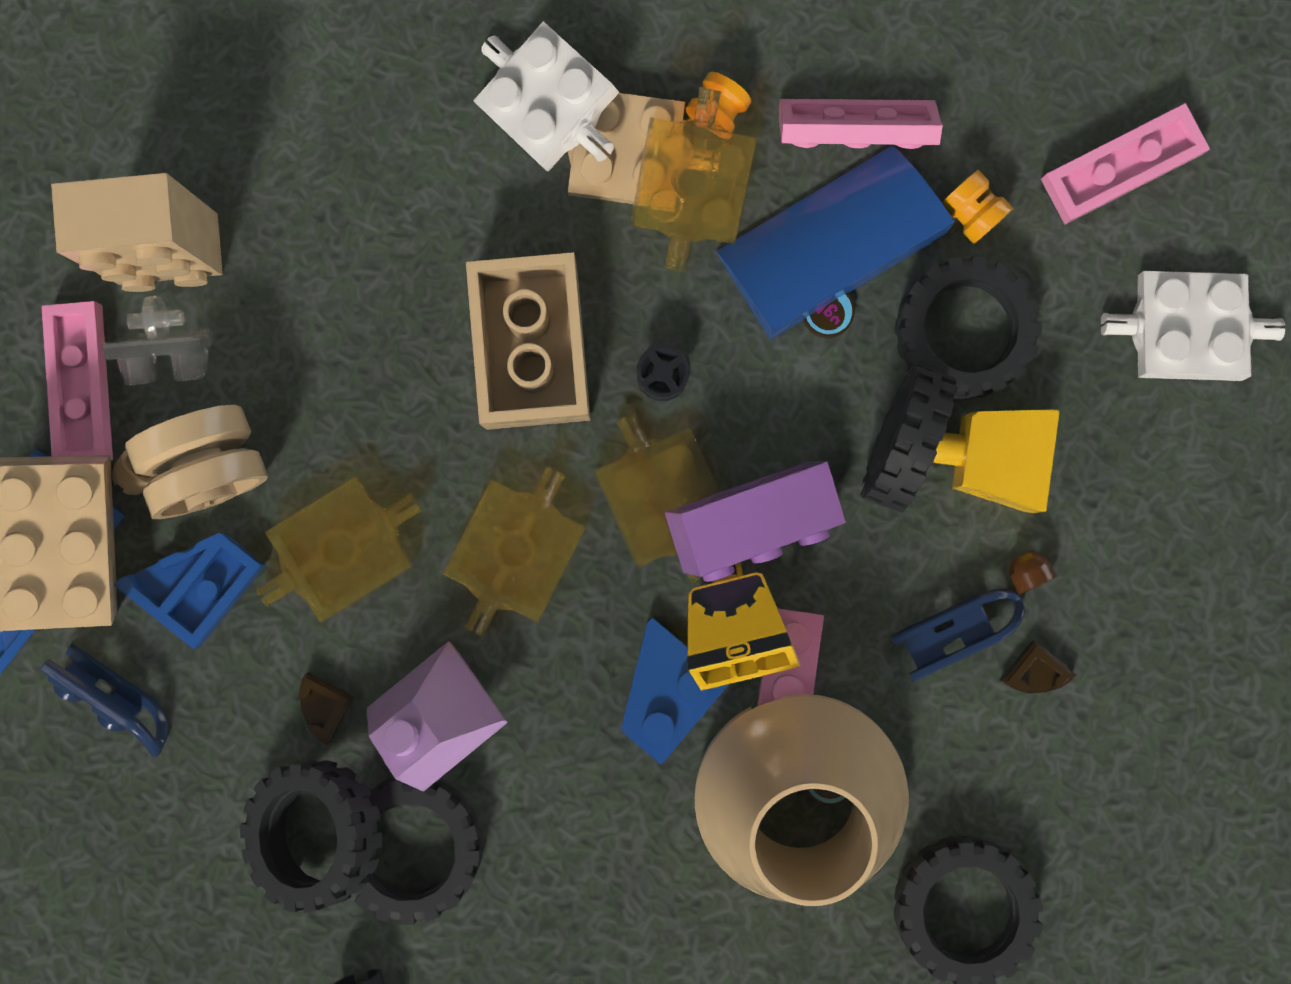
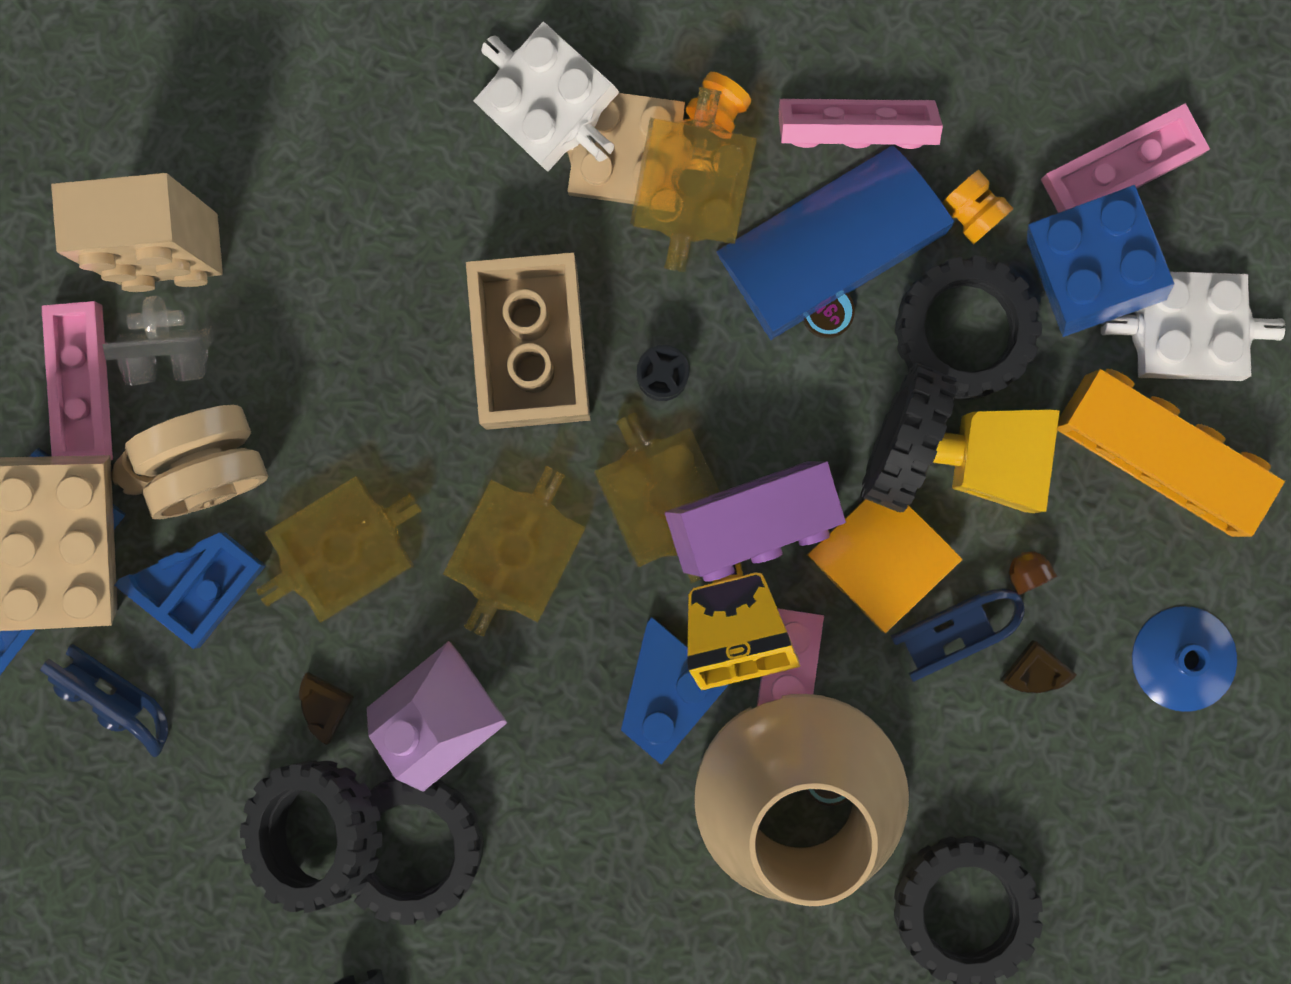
(884, 560): none -> light orange slope
(1099, 261): none -> blue brick
(1161, 653): none -> blue dish
(1170, 453): none -> light orange brick

